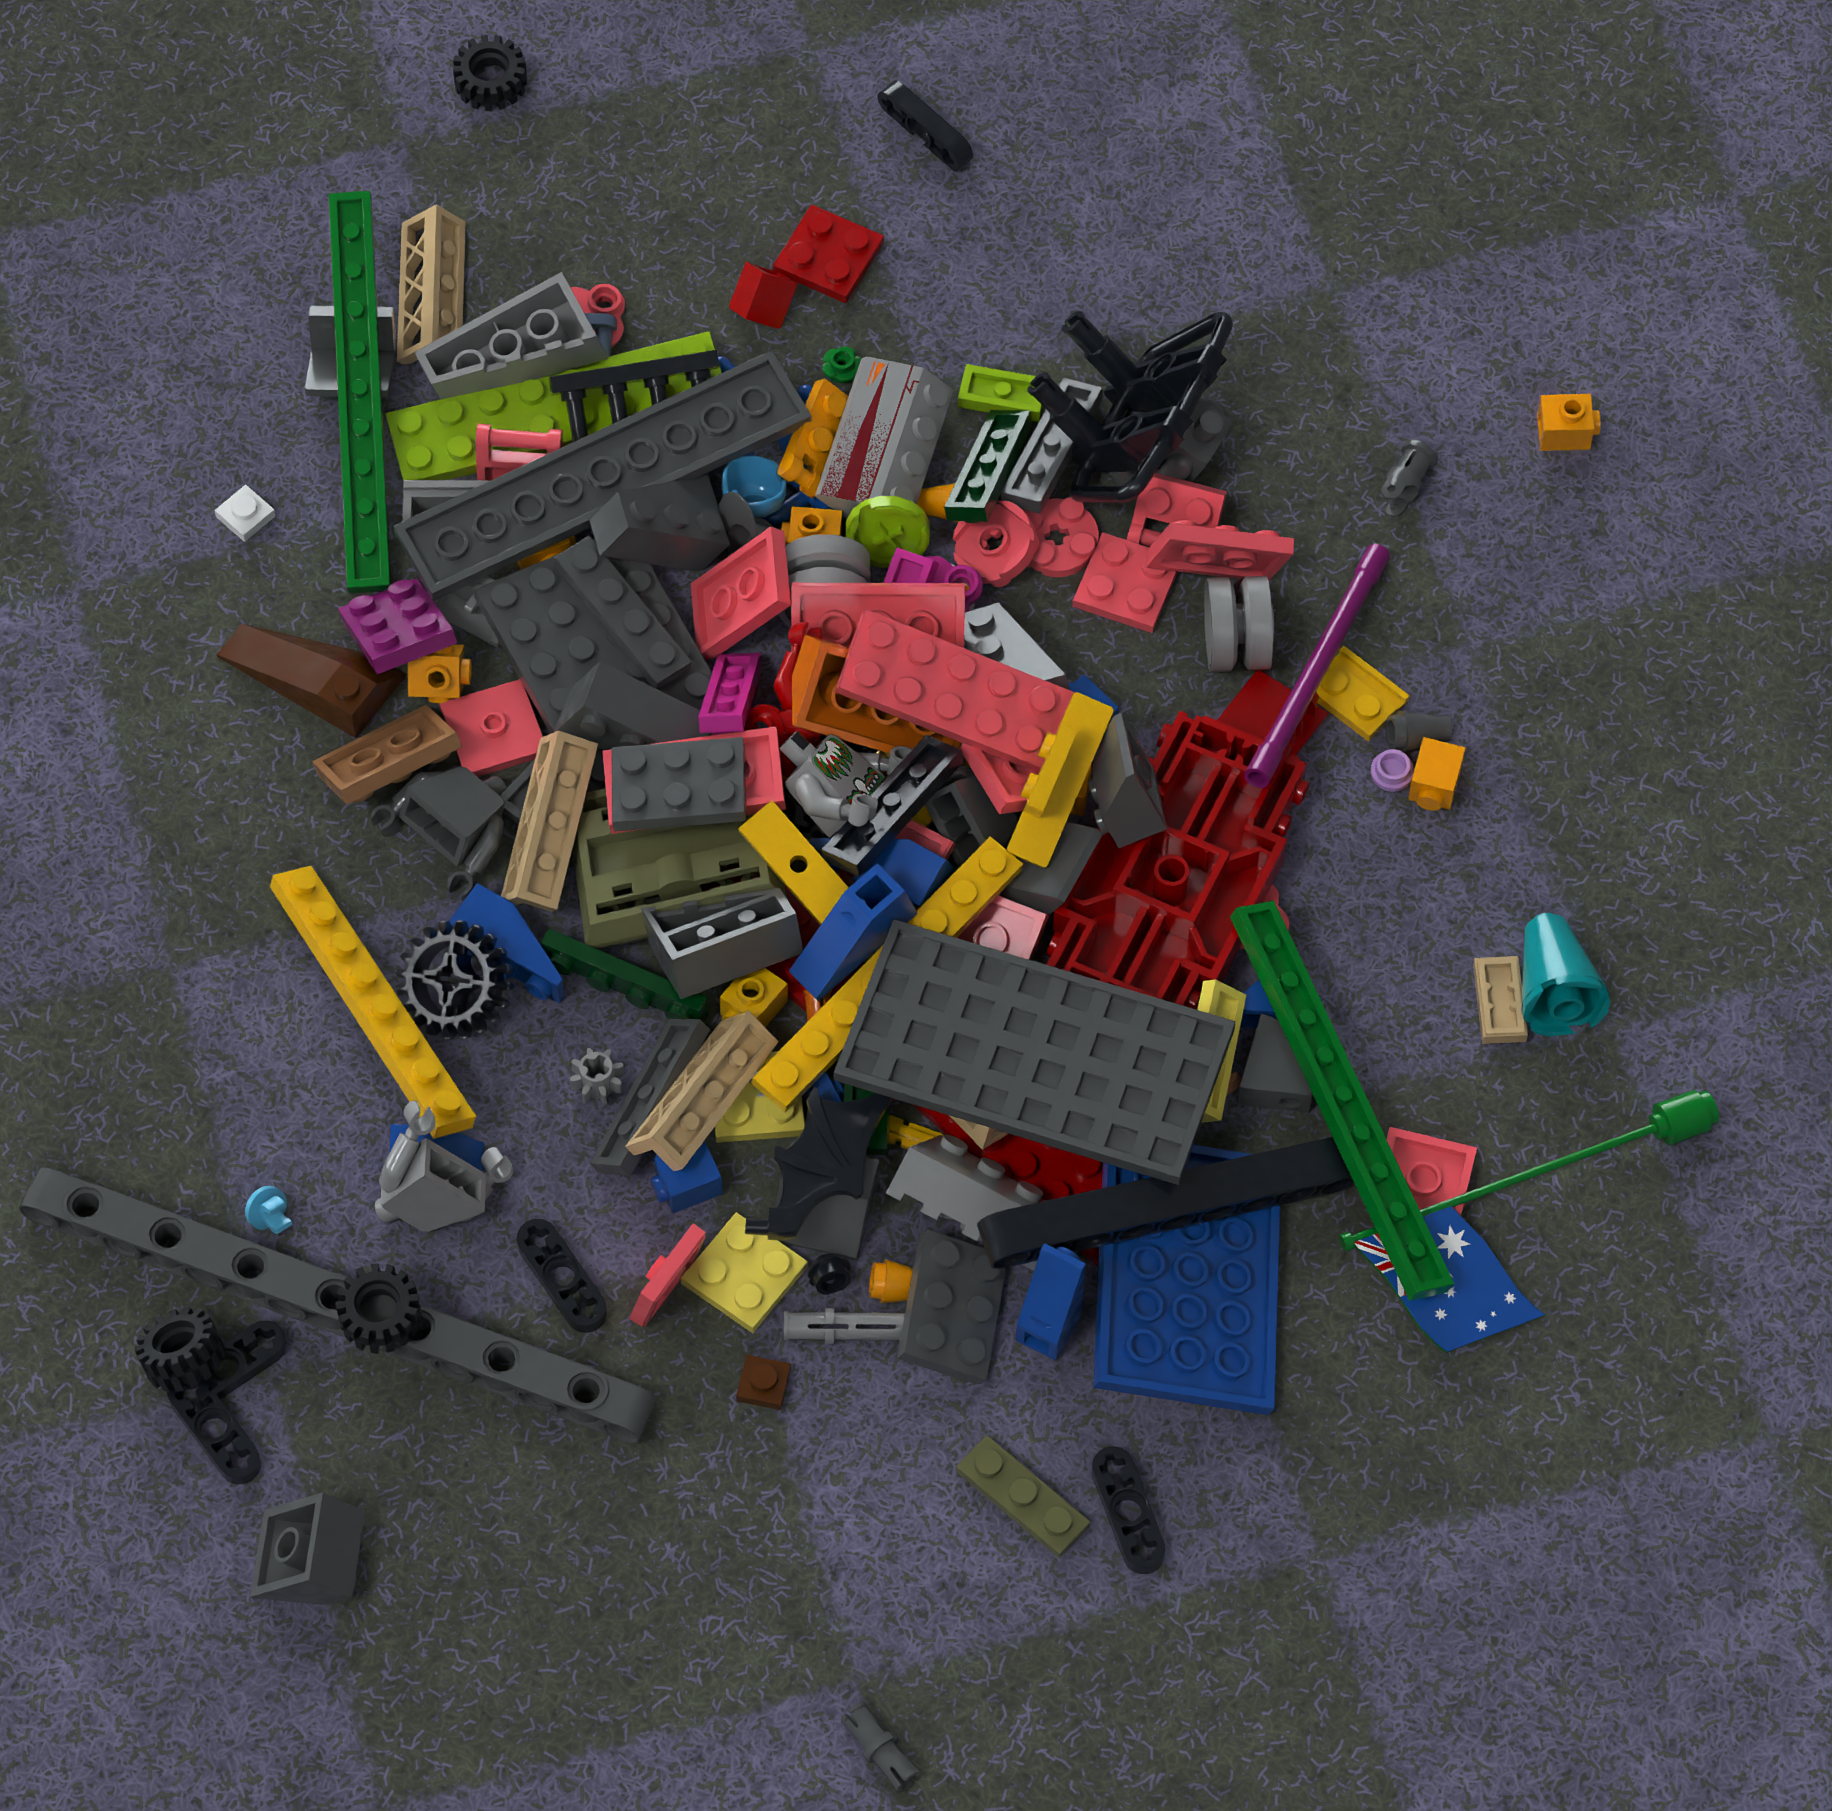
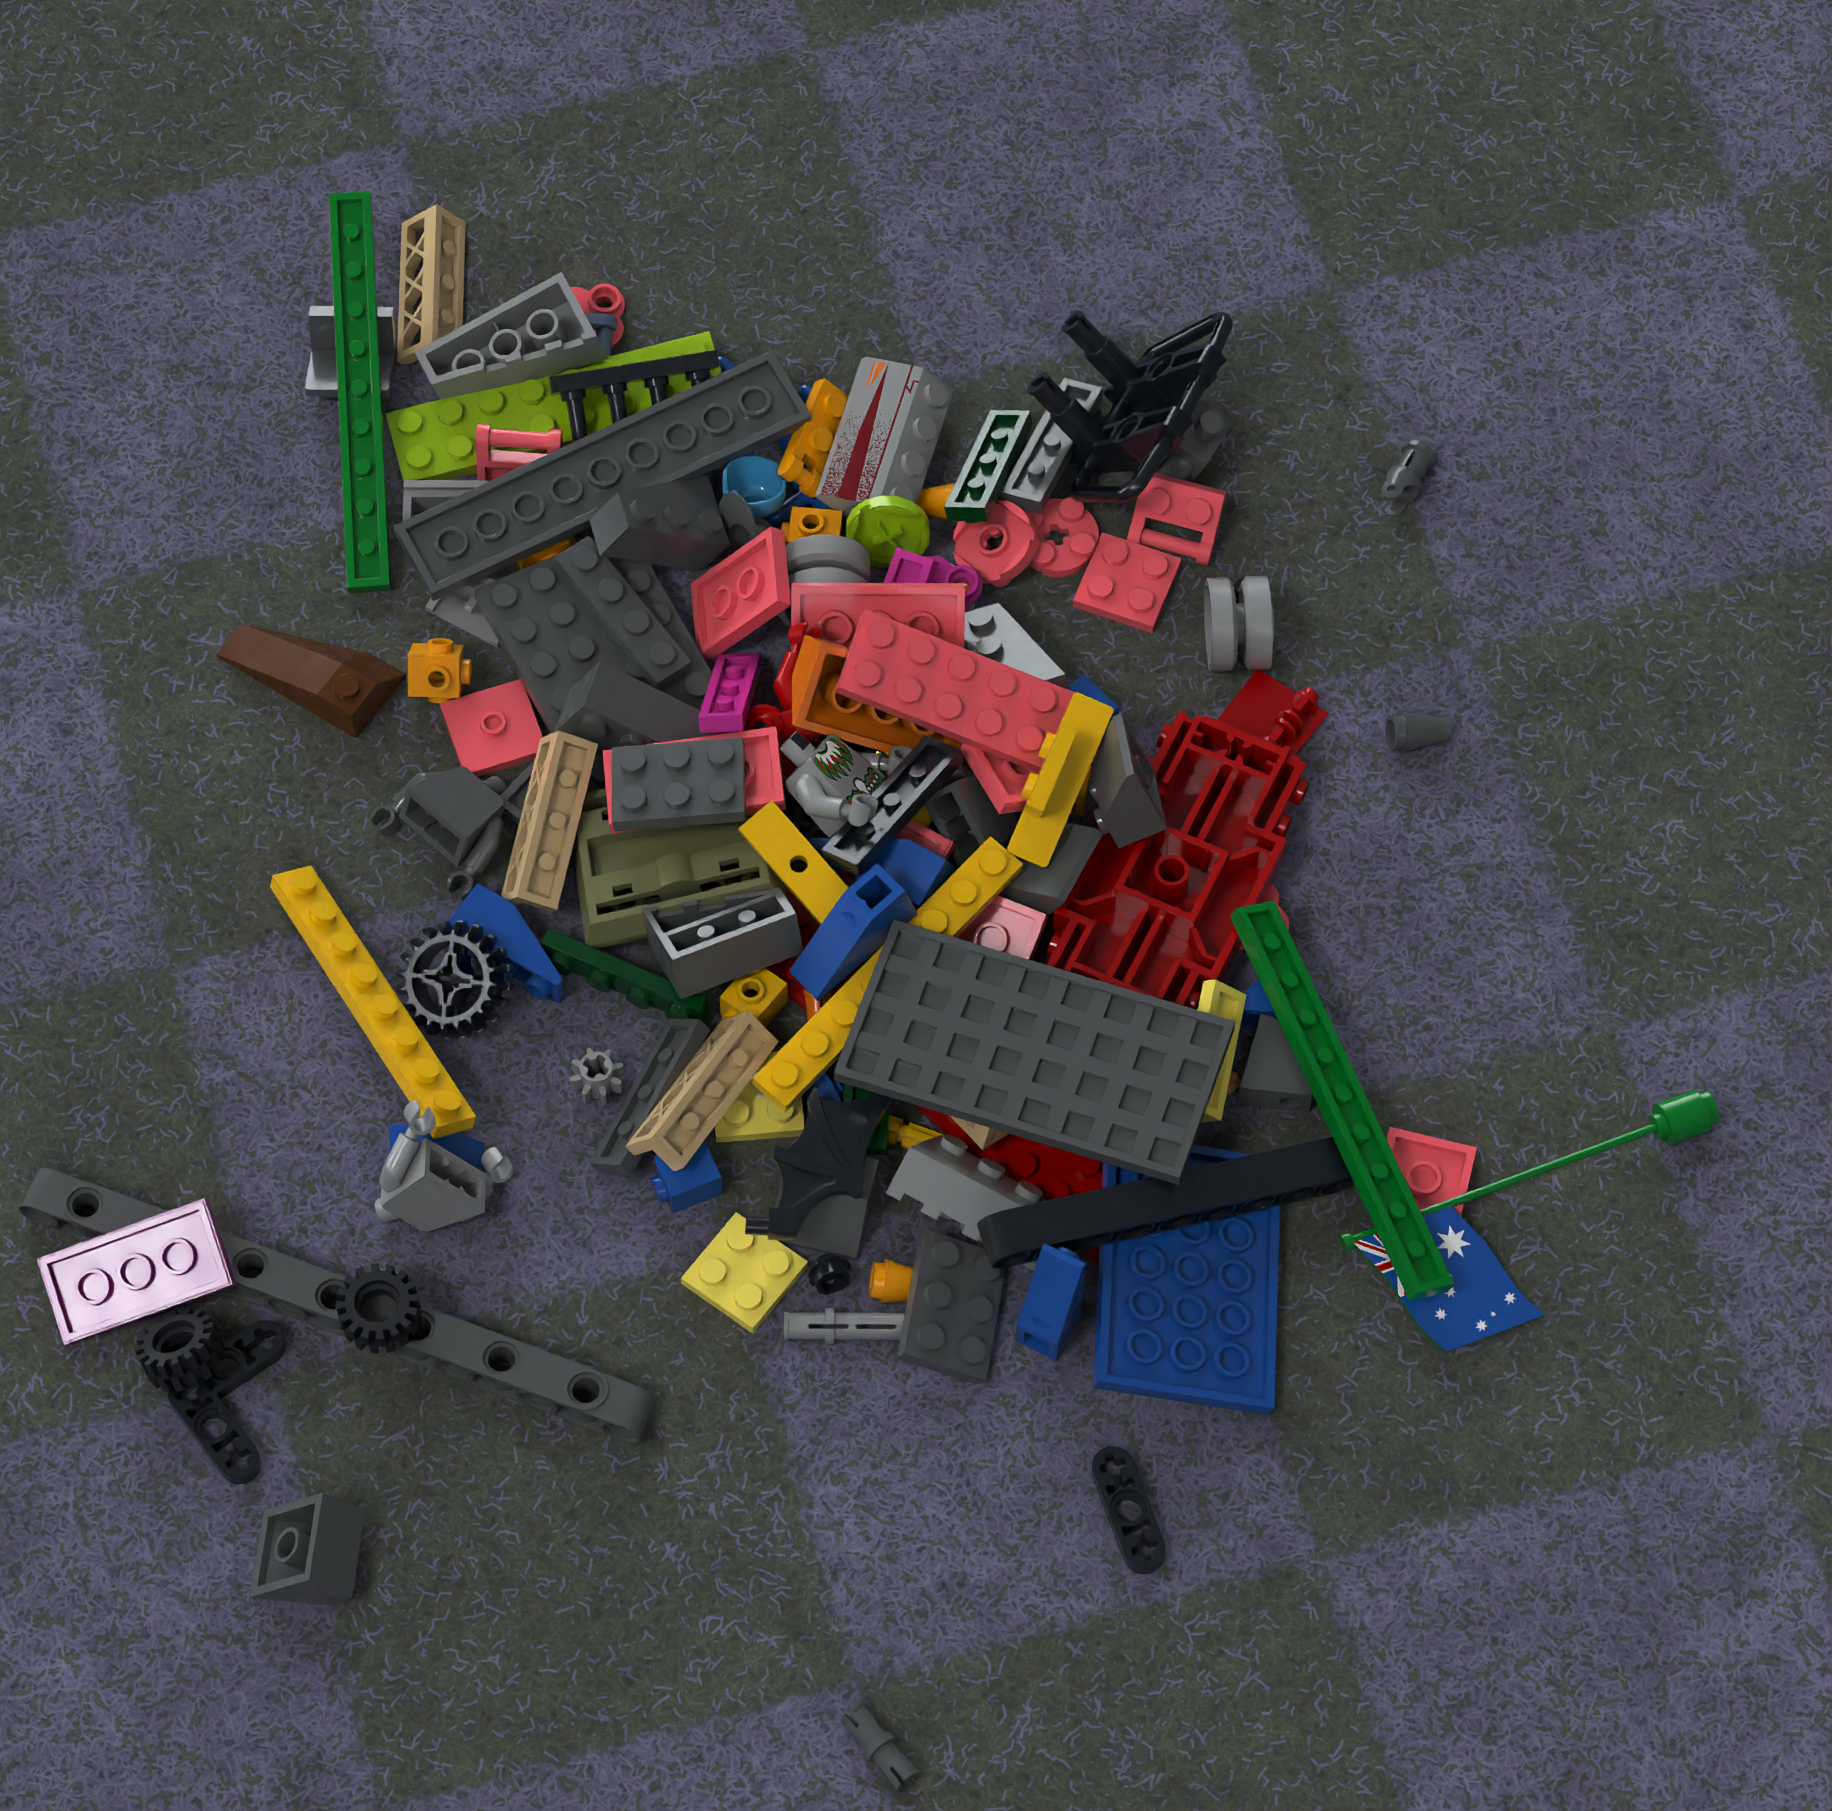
(136, 1271): none -> tile
(245, 513): white plate -> none
(266, 1209): medium azure plate -> none
(387, 755): medium nougat plate -> none
(397, 625): magenta plate -> none
(485, 54): black tyre -> none
(533, 1256): black beam -> none
(666, 1274): coral plate -> none
(762, 295): red panel -> none
(763, 1382): reddish brown plate -> none
(828, 253): red plate -> none
(841, 373): green plate -> none
(922, 120): black beam -> none
(997, 389): lime plate -> none
(1022, 1496): olive plate -> none
(1219, 551): coral plate -> none
(1271, 751): magenta piece -> none
(1359, 694): yellow plate -> none
(1392, 770): lavender plate -> none
(1436, 774): light orange brick -> none
(1499, 999): tan plate -> none
(1559, 979): teal cone -> none
(1567, 422): light orange brick -> none

